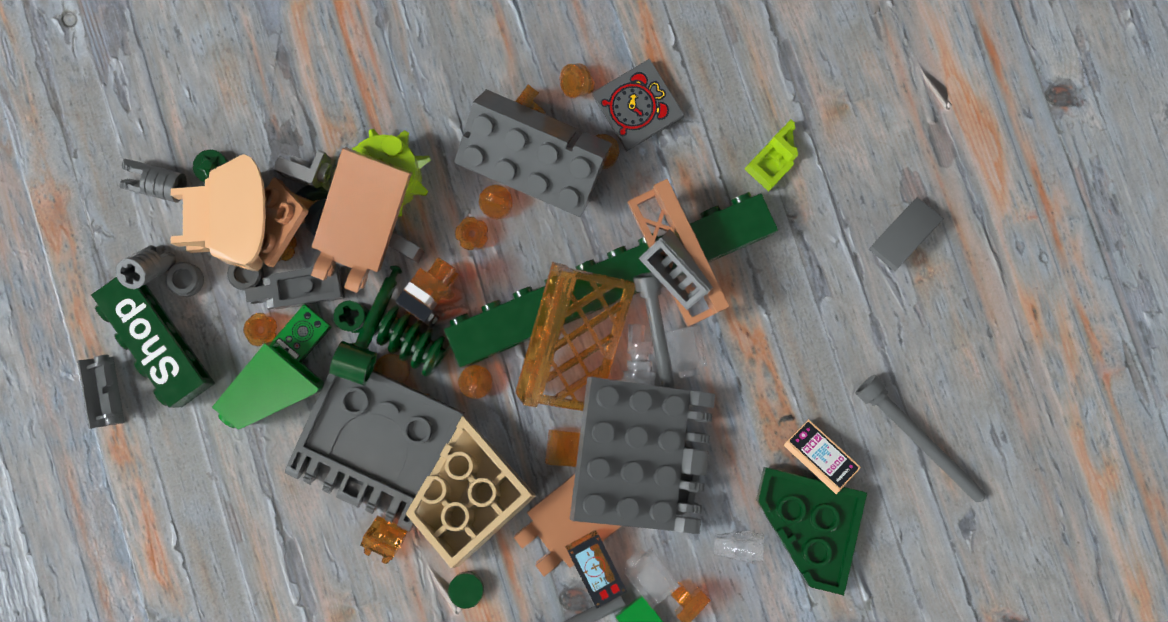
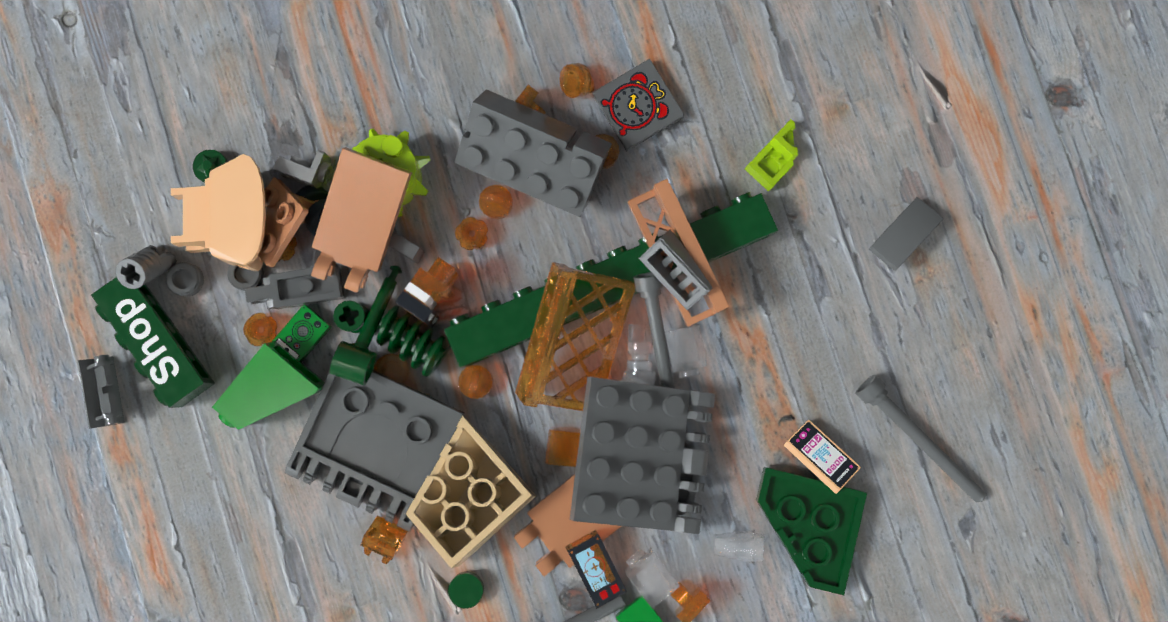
(153, 181): dark grey hinge -> none

